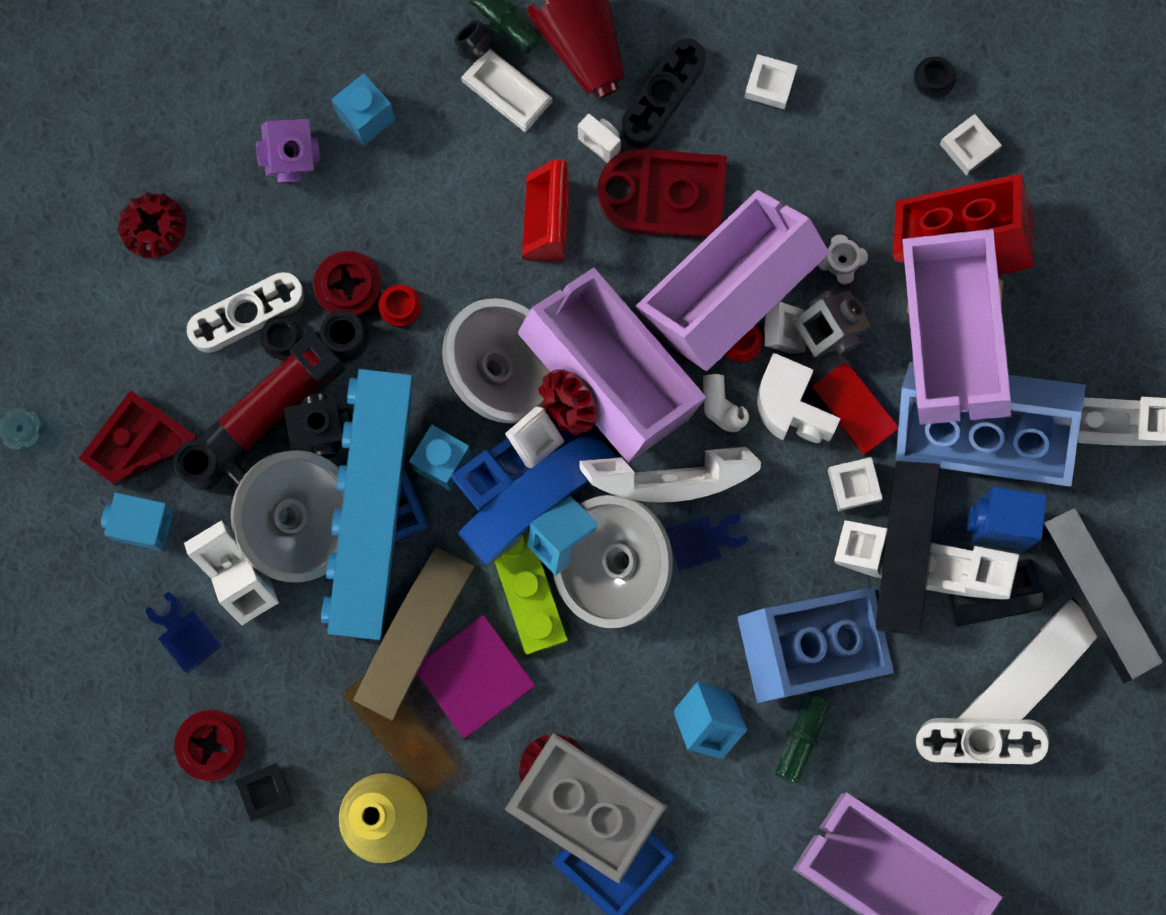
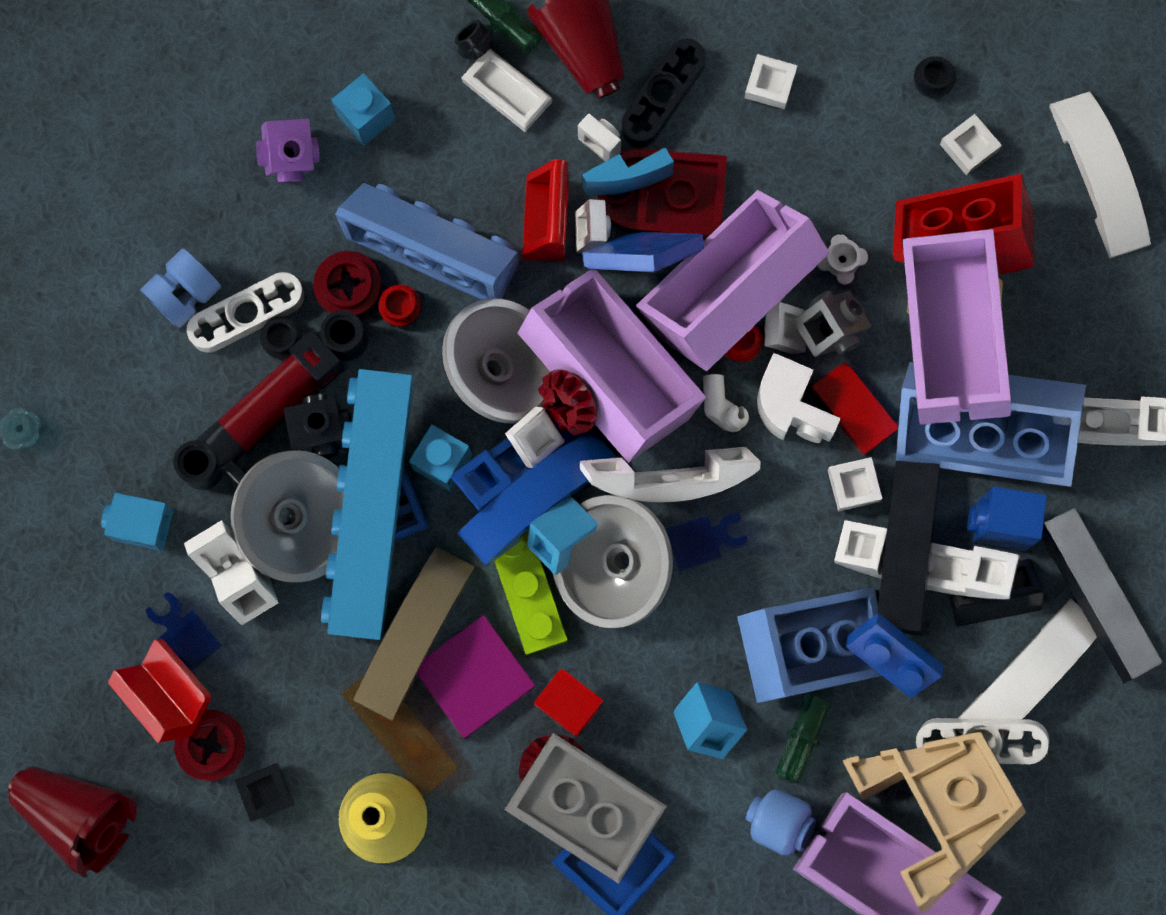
(73, 816): none -> dark red cone
(134, 441): dark red wing -> none
(146, 243): dark red gear -> none
(162, 693): none -> red panel
(191, 277): none -> medium blue wheel
(427, 242): none -> medium blue slope
(568, 702): none -> red panel
(591, 225): none -> white plate
(616, 178): none -> dark azure slope
(643, 251): none -> blue tile
(781, 822): none -> medium blue head
(894, 655): none -> blue plate
(960, 796): none -> tan wing
(1104, 173): none -> white slope

